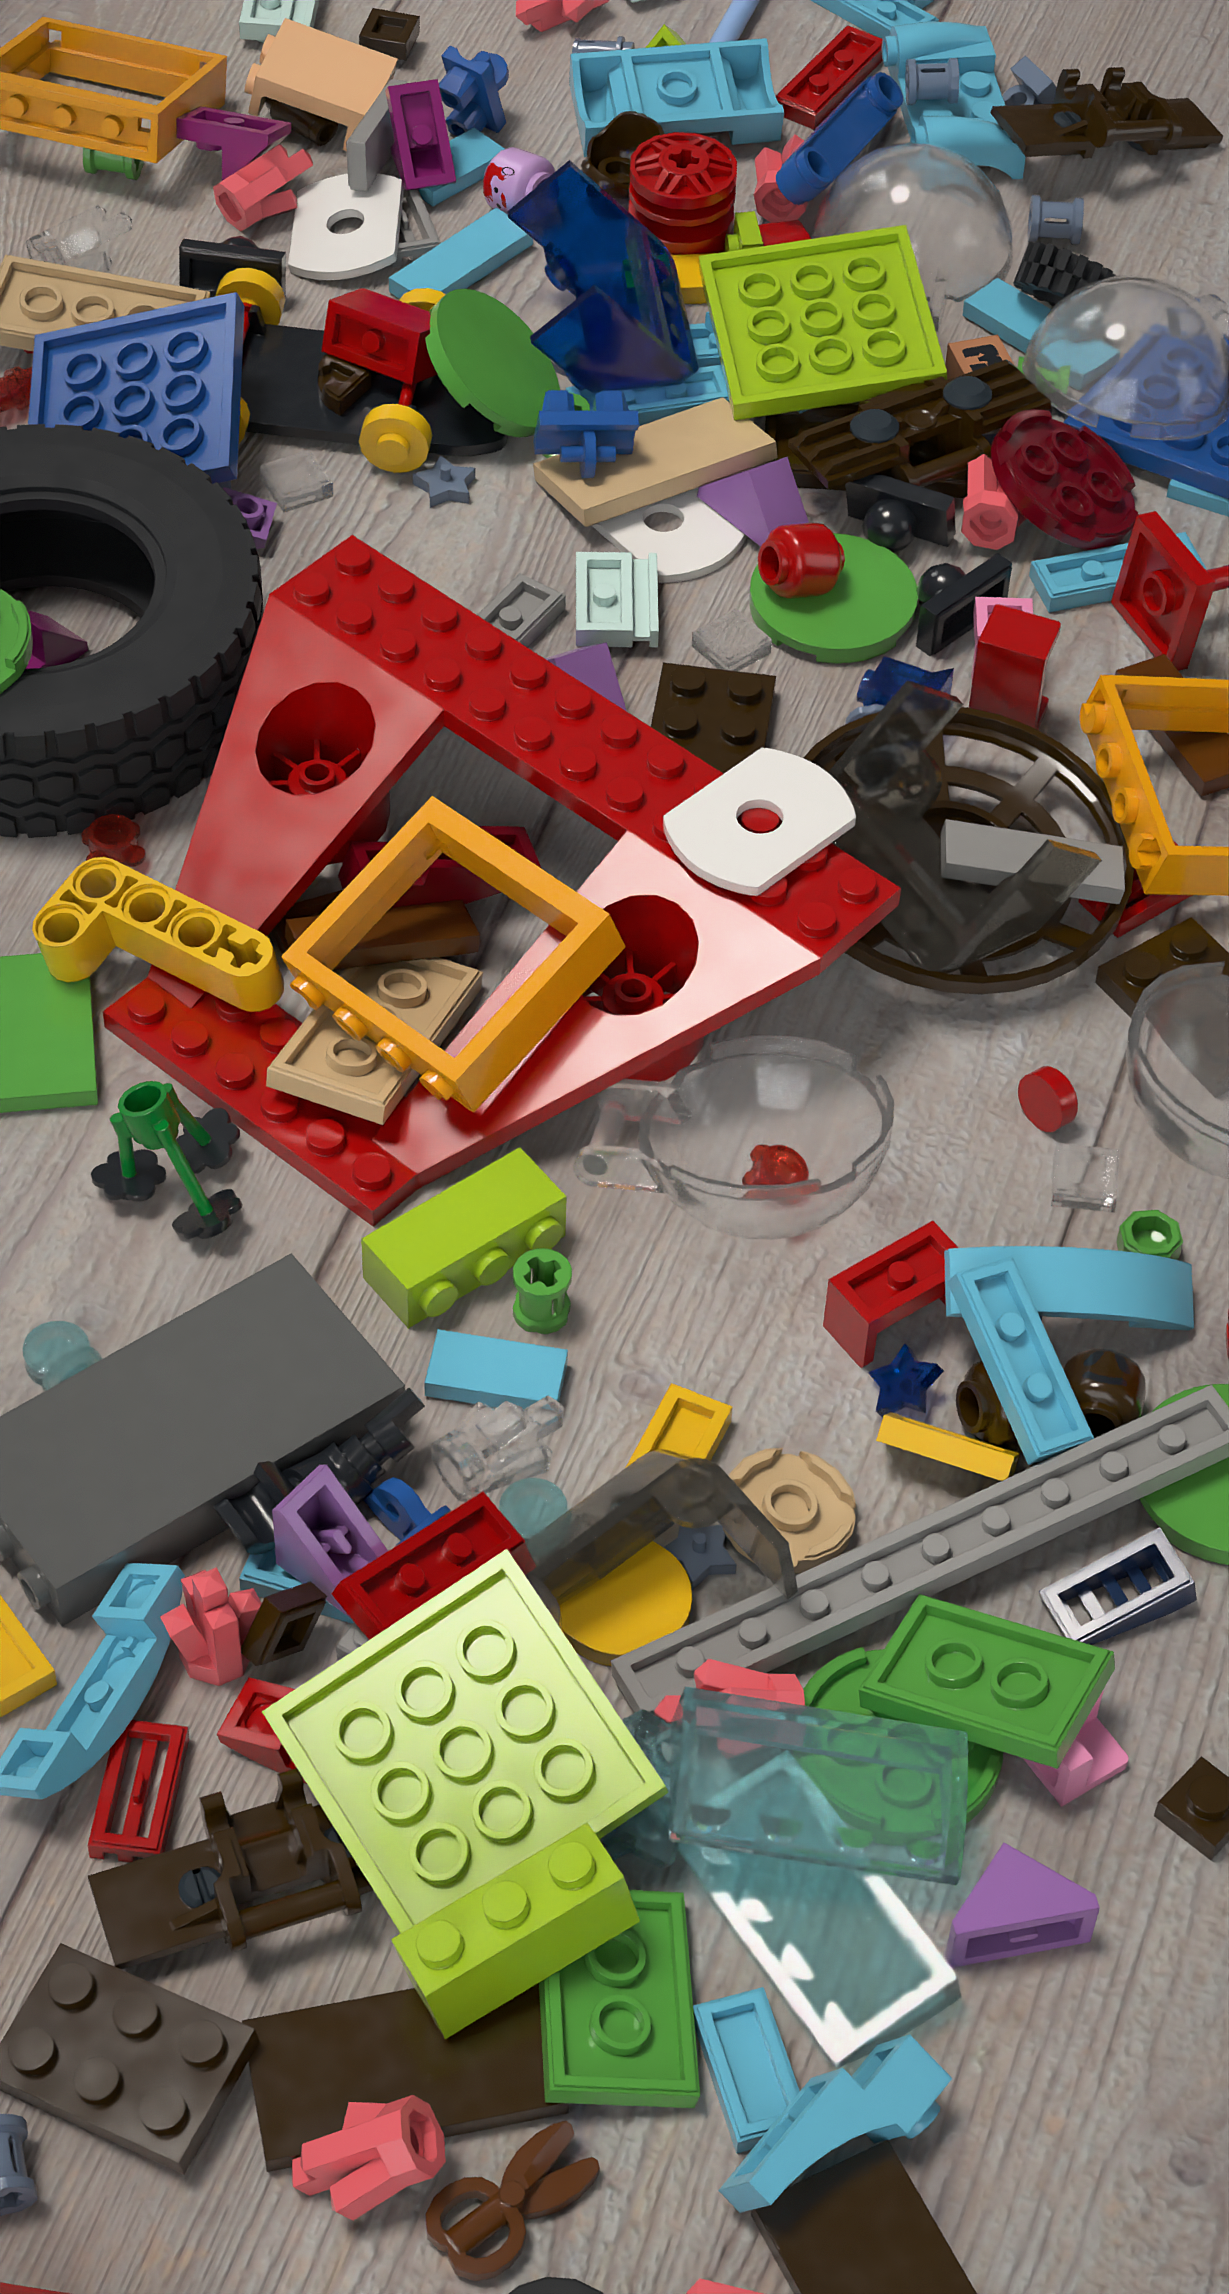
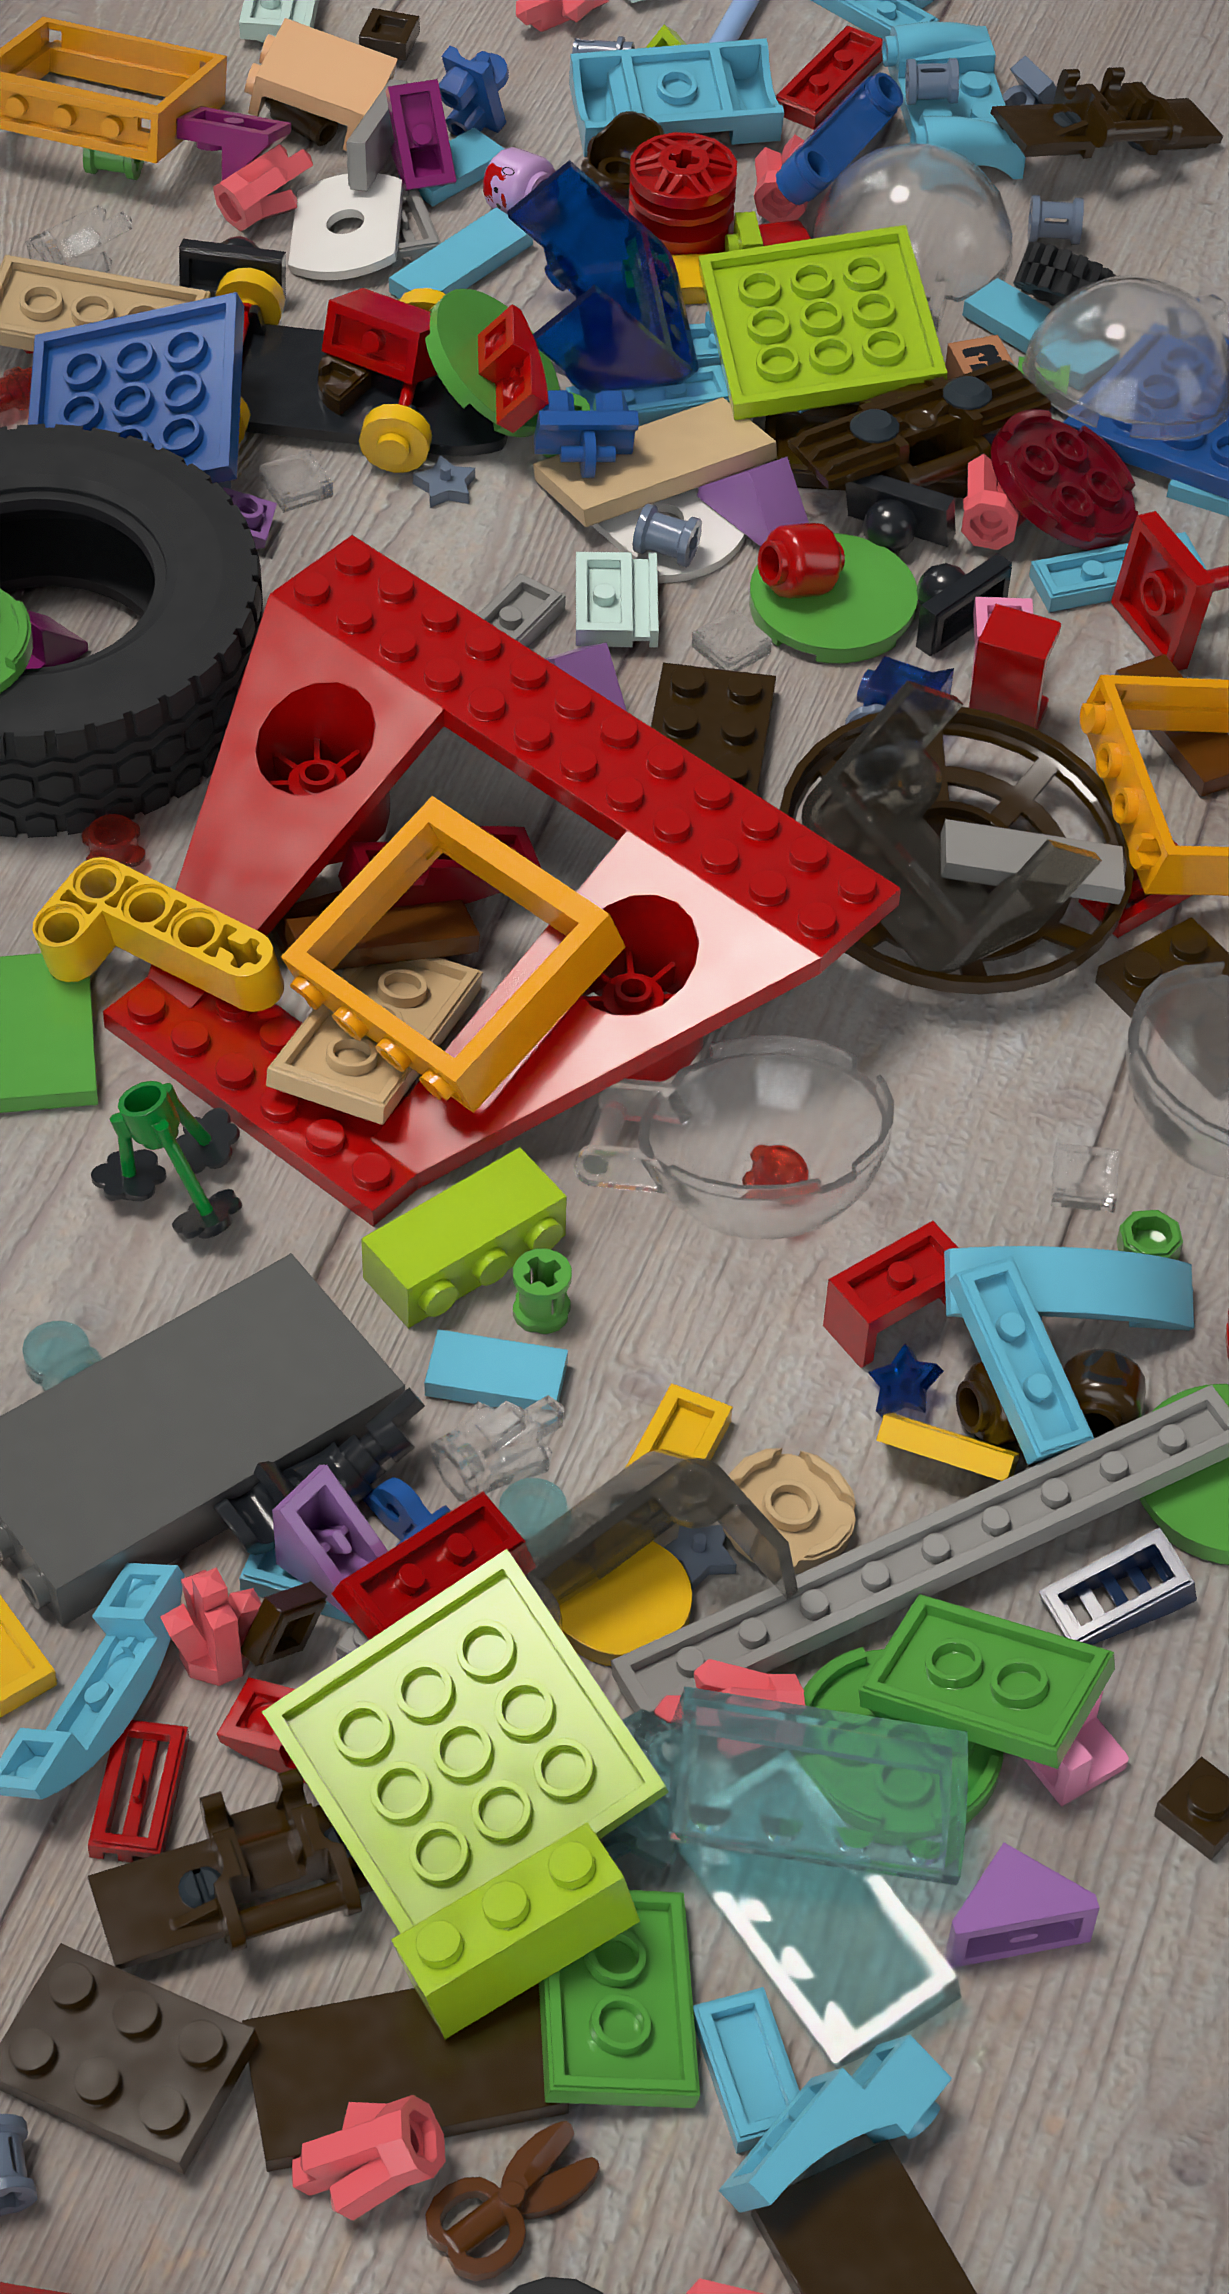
(514, 364): none -> red slope
(667, 535): none -> sand blue bush
(719, 850): white piece -> none
(1048, 1098): red tile -> none

